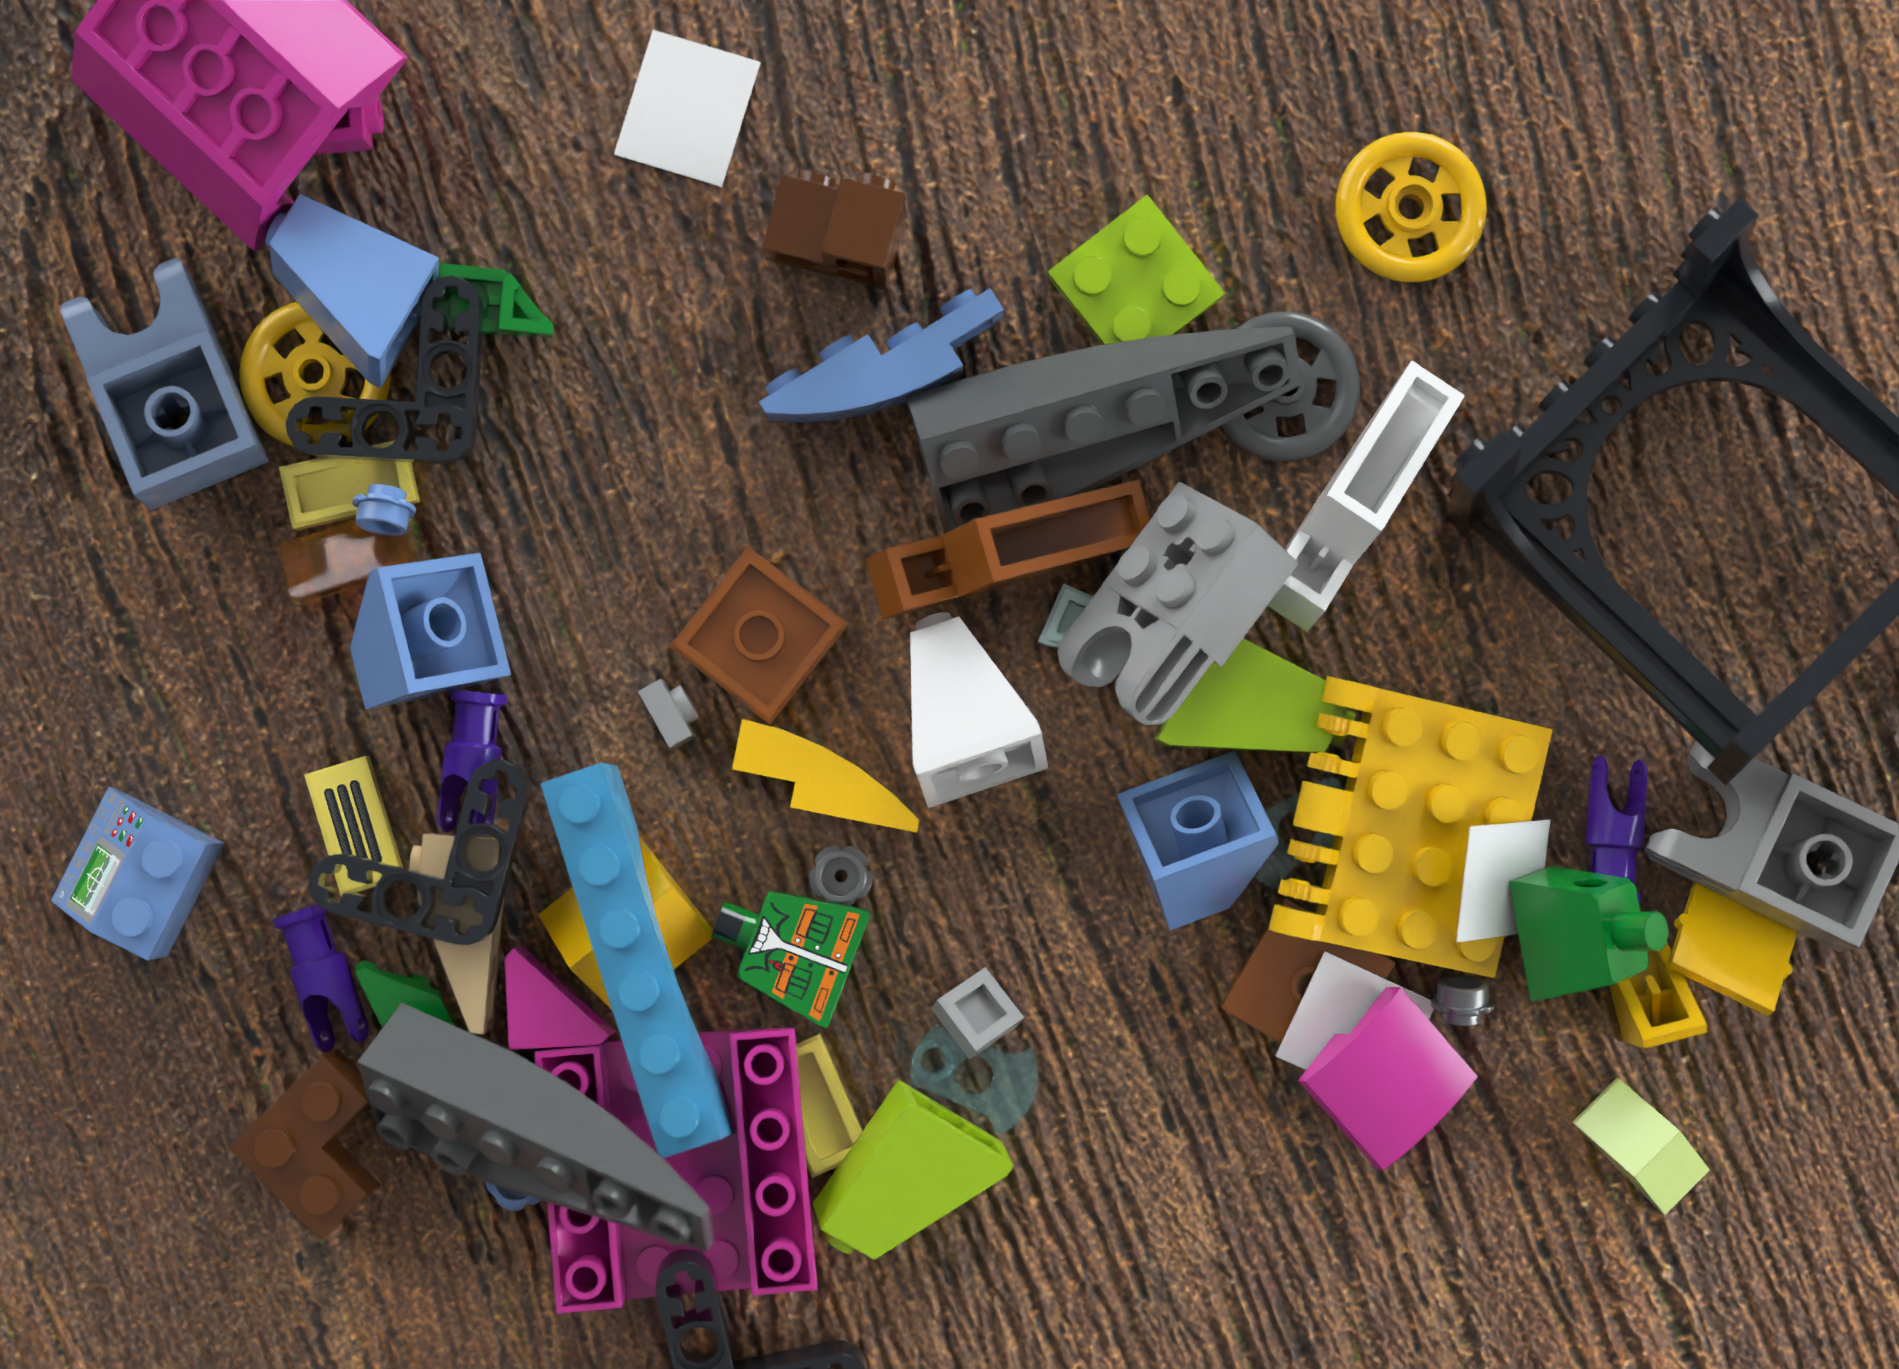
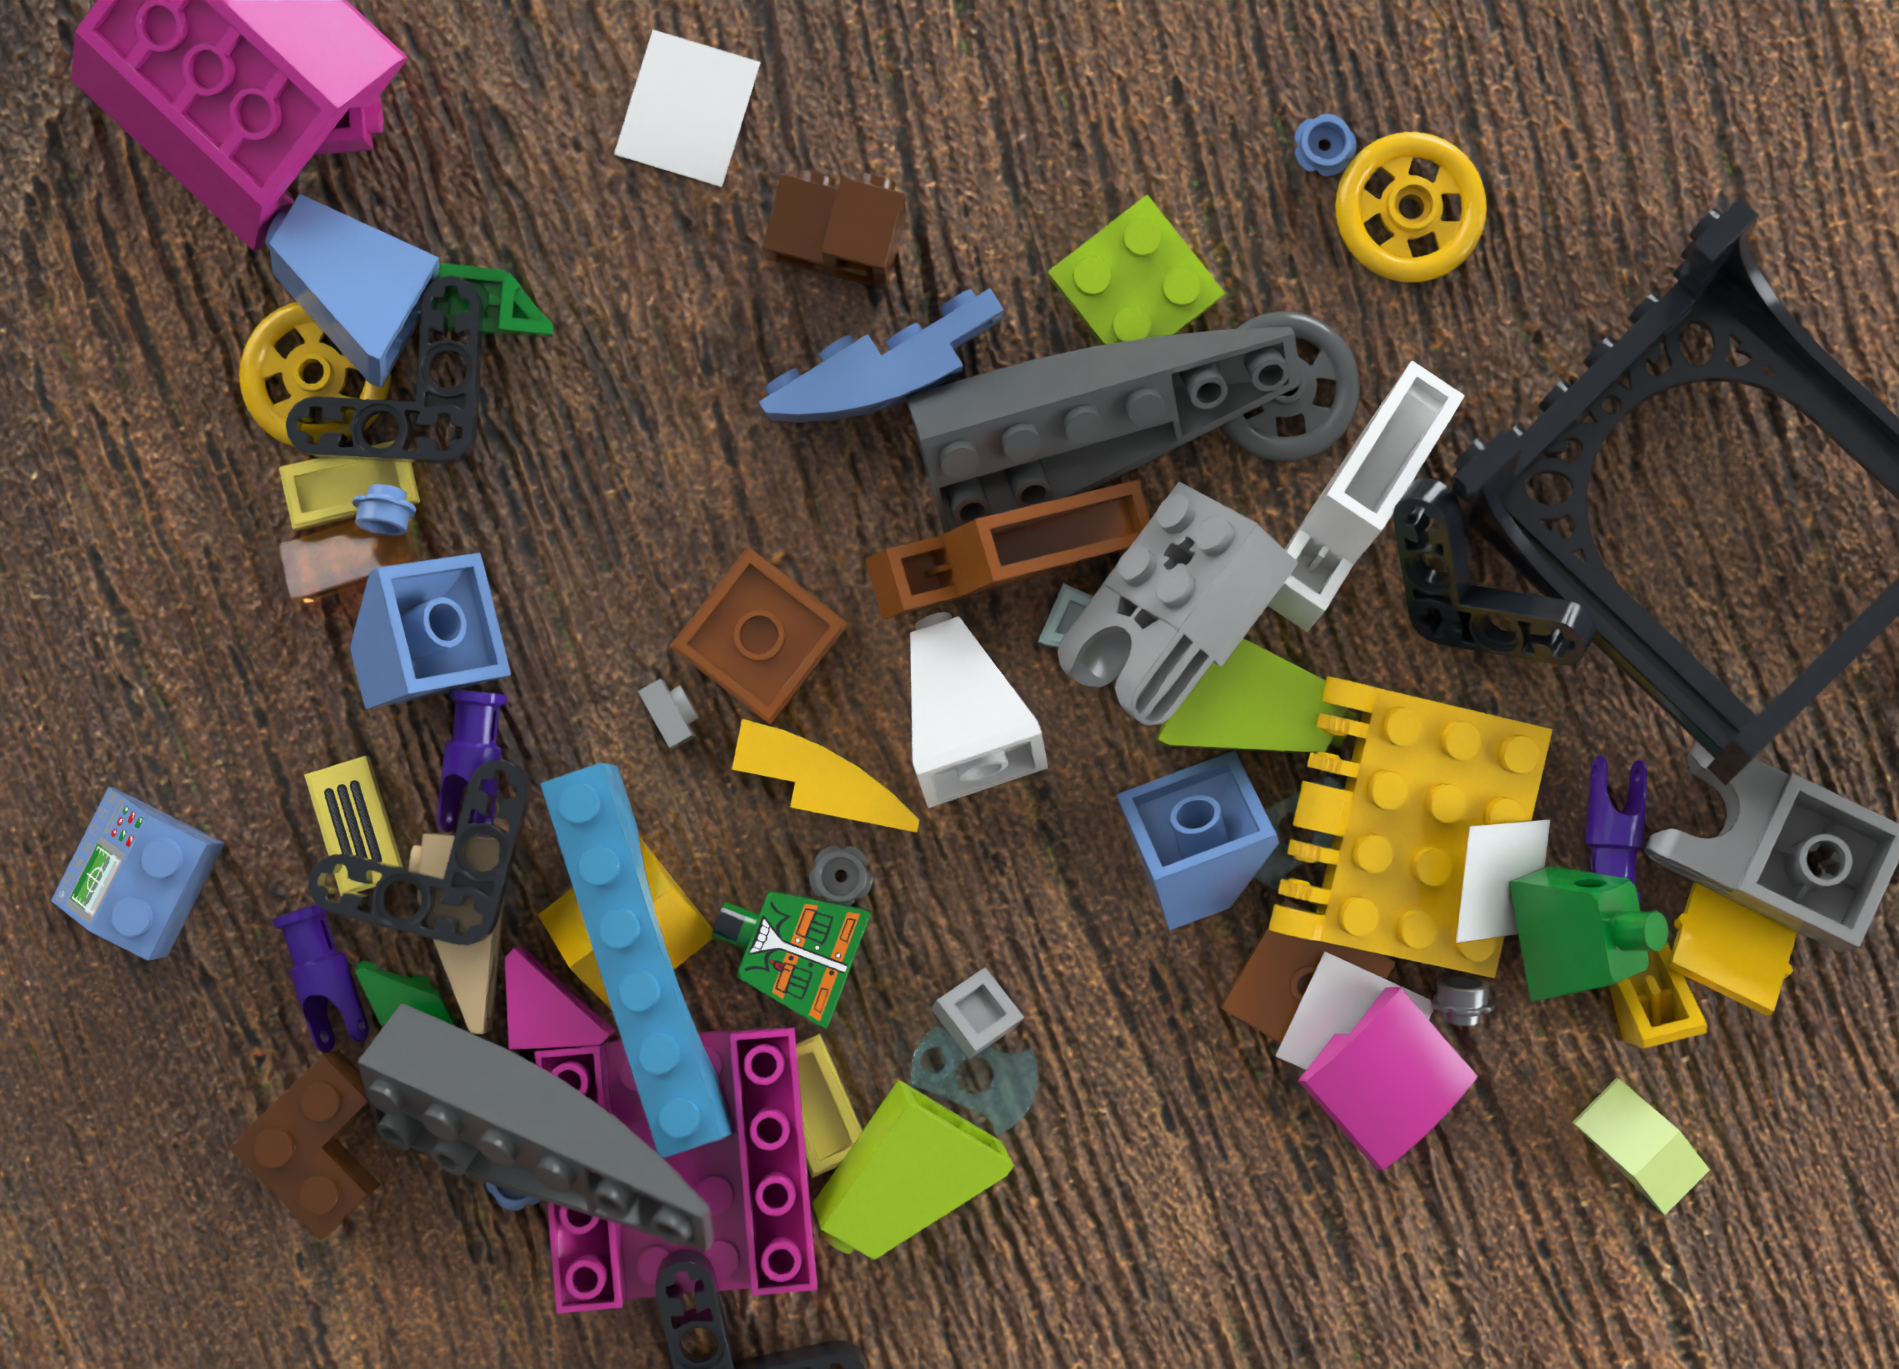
(155, 375): sand blue brick -> none
(1328, 128): none -> medium blue plate
(1455, 612): none -> black beam

